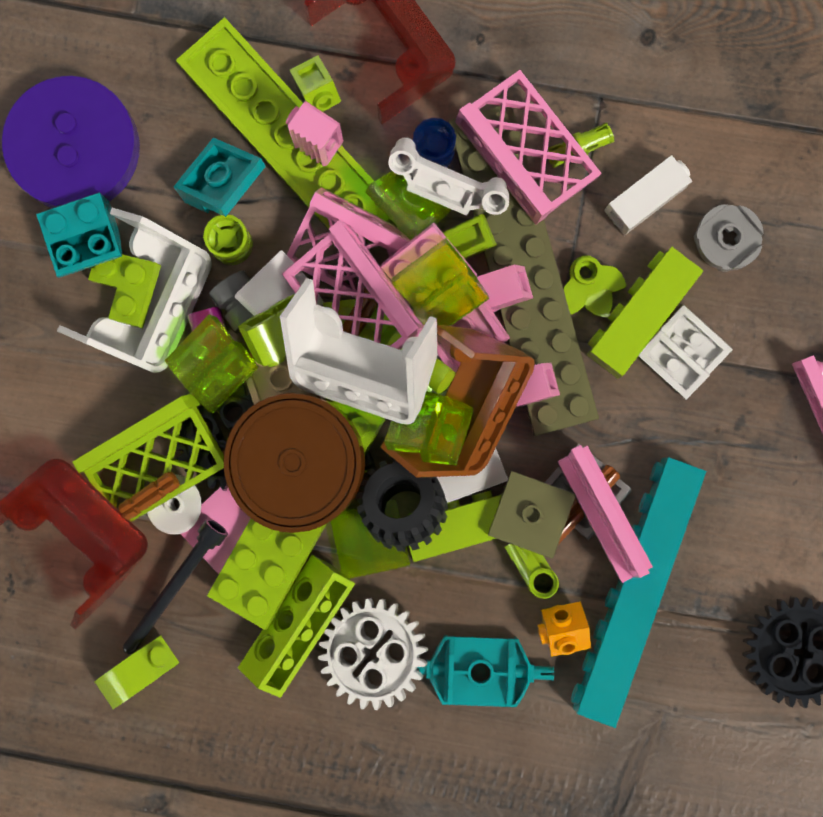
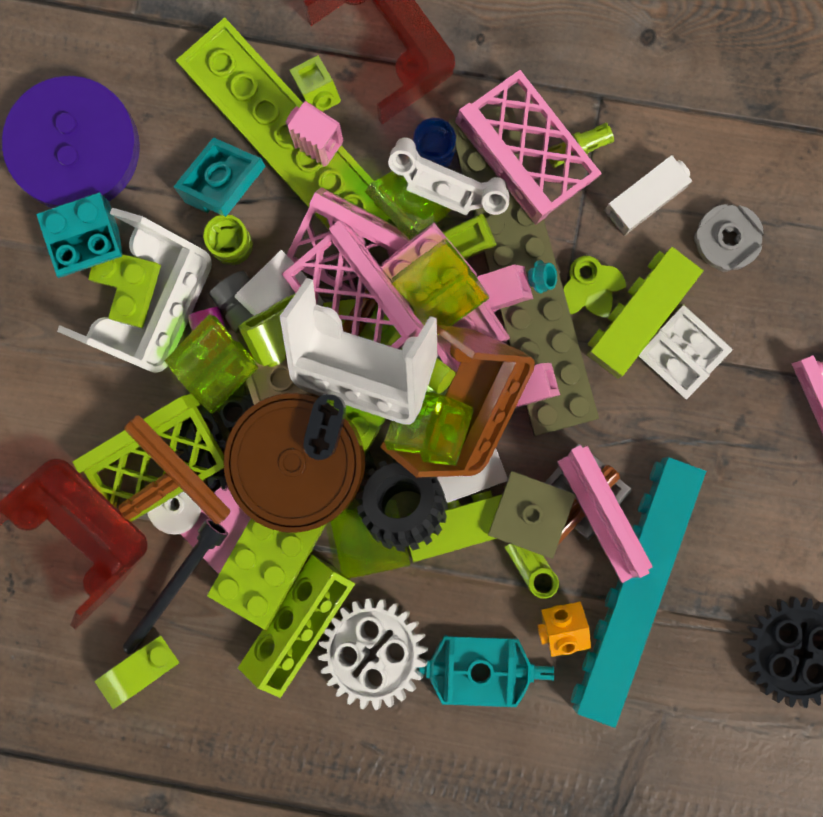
(177, 469): none -> dark orange axle
(316, 424): none -> black beam
(542, 276): none -> teal plate

